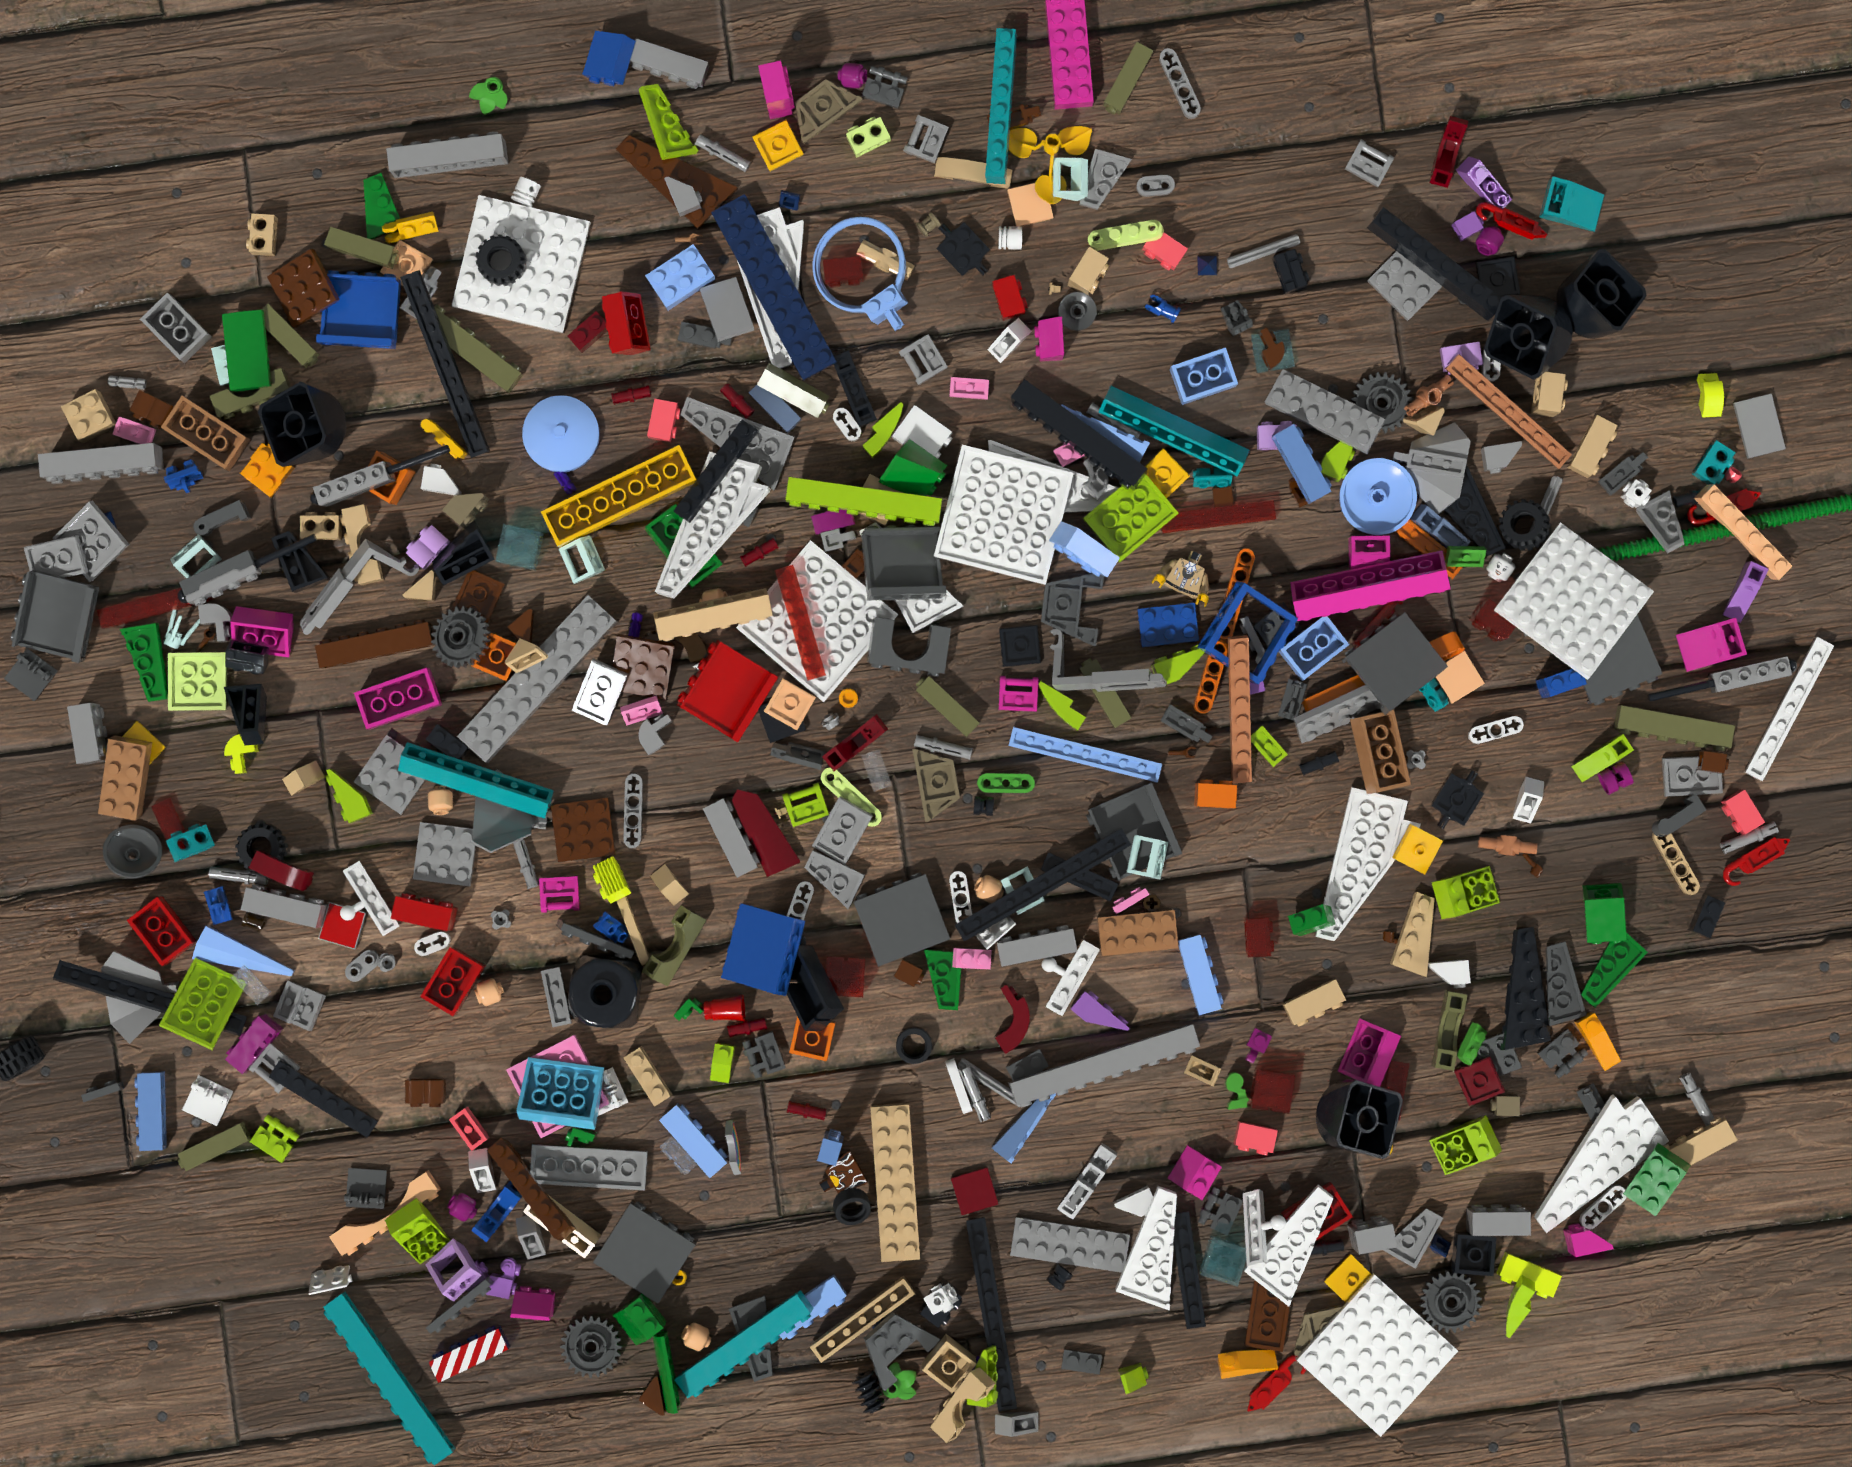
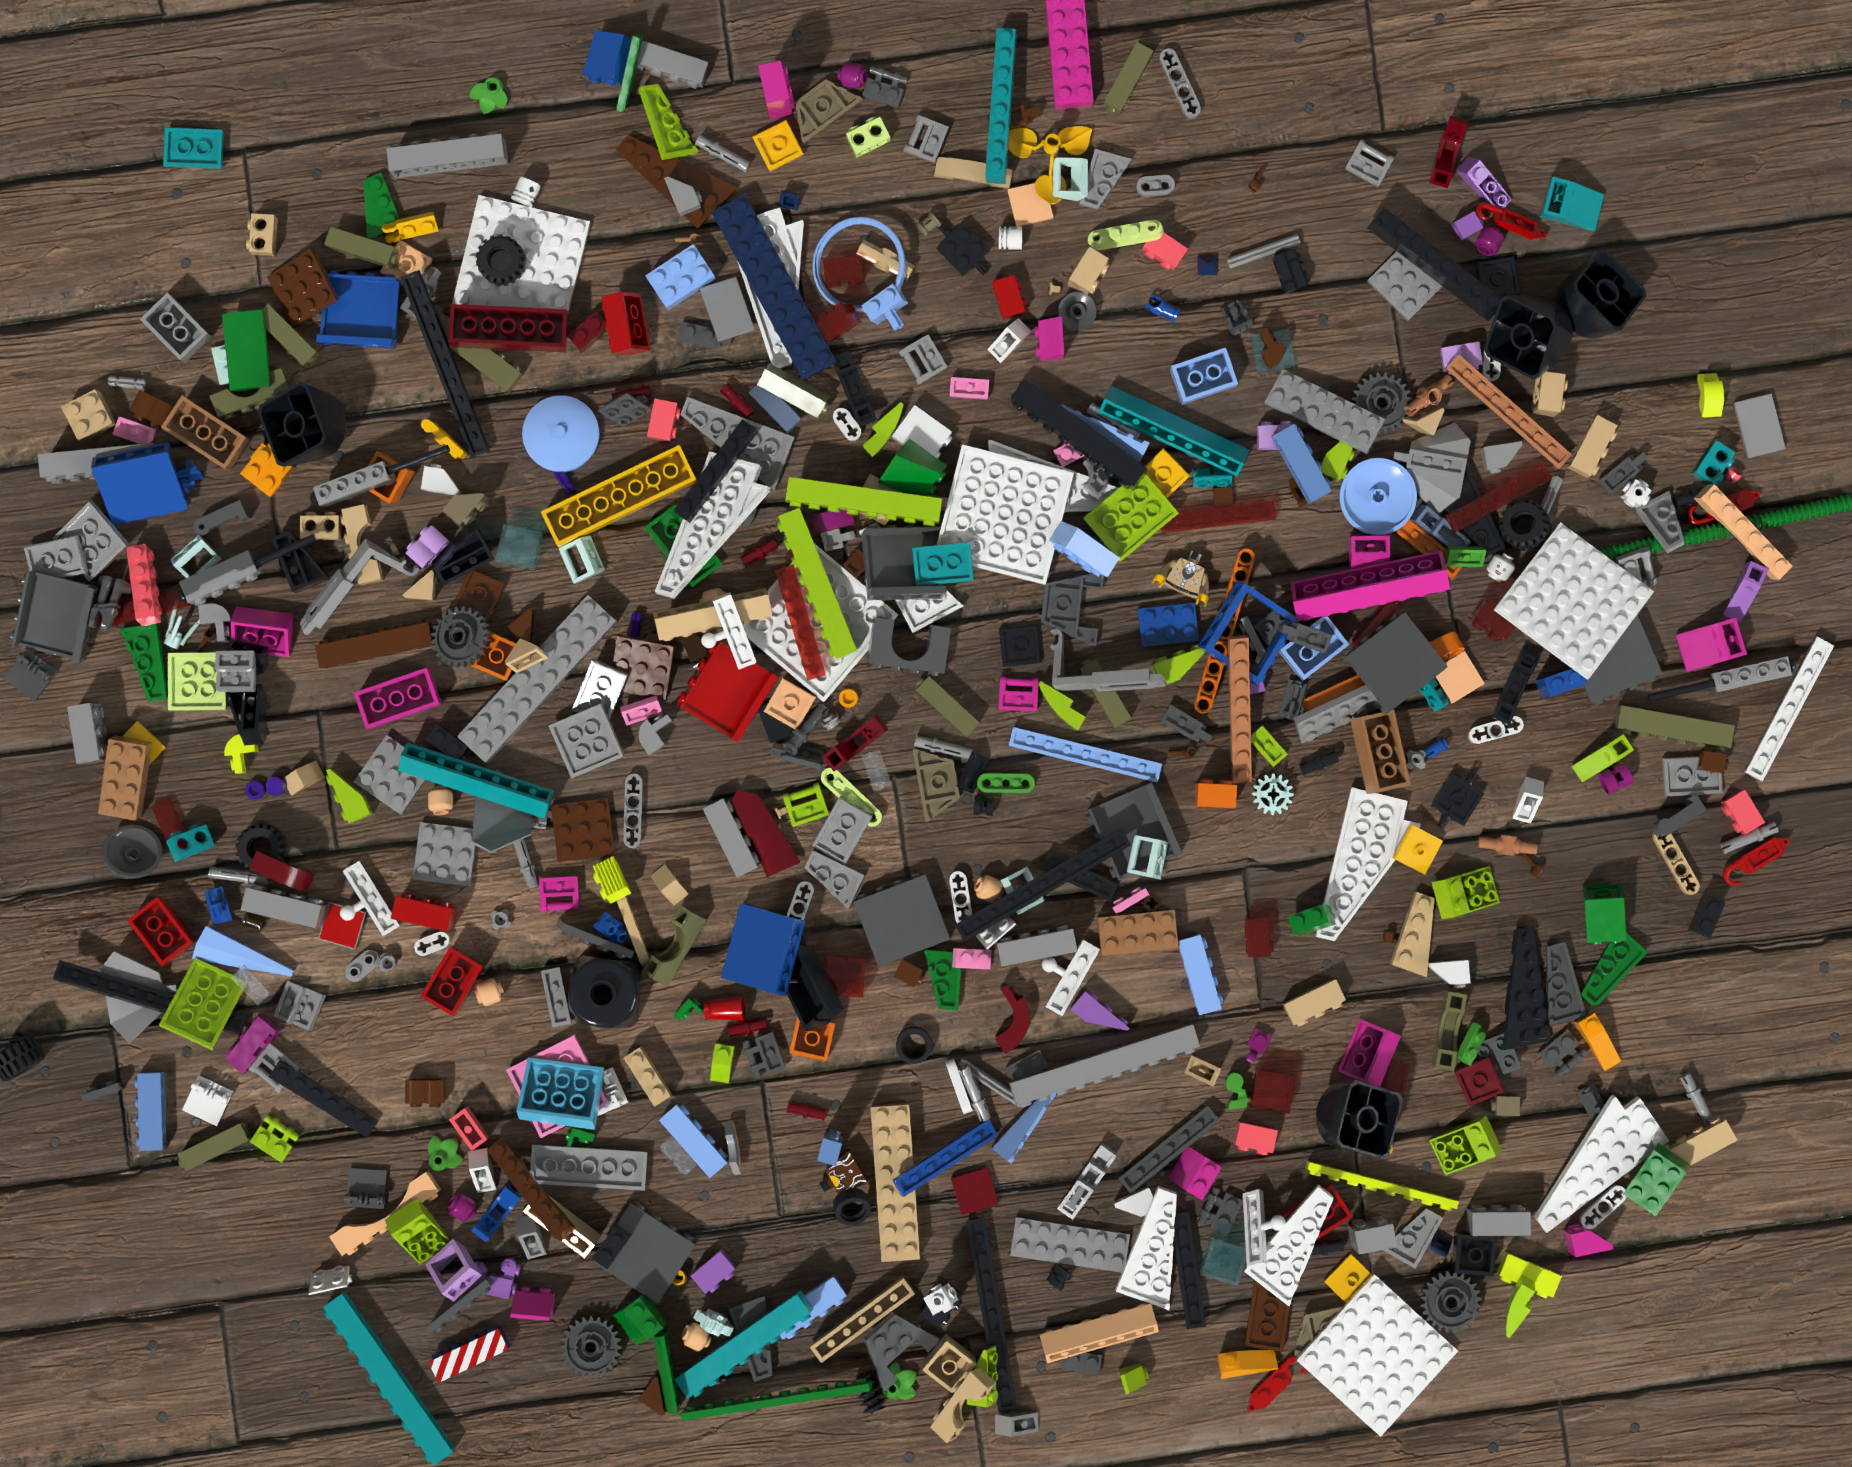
(108, 611): none -> dark grey piece
(139, 483): none -> blue panel
(143, 584): none -> coral brick
(193, 148): none -> teal plate
(235, 671): none -> light grey slope
(255, 790): none -> dark purple tile
(275, 785): none -> dark purple tile
(446, 1151): none -> bright green plate
(508, 328): none -> dark red brick
(586, 740): none -> light grey plate
(611, 1246): none -> black brick
(626, 409): none -> dark grey hinge
(629, 72): none -> tile
(713, 1271): none -> medium lavender brick
(713, 1322): none -> light aqua gear
(732, 631): none -> white plate
(767, 1400): none -> green plate
(801, 735): none -> dark grey pin
(817, 583): none -> lime brick
(838, 321): none -> clear red brick
(942, 563): none -> teal plate
(945, 1157): none -> blue plate
(971, 772): none -> black tile
(1099, 1332): none -> light nougat brick
(1169, 1149): none -> dark grey plate
(1254, 185): none -> reddish brown hand
(1280, 794): none -> light aqua gear
(1306, 636): none -> dark grey hinge
(1388, 1187): none -> neon yellow plate
(1436, 748): none -> blue pin
(1498, 497): none -> clear red plate
(1515, 686): none -> black slope
(1630, 564): none -> light grey plate

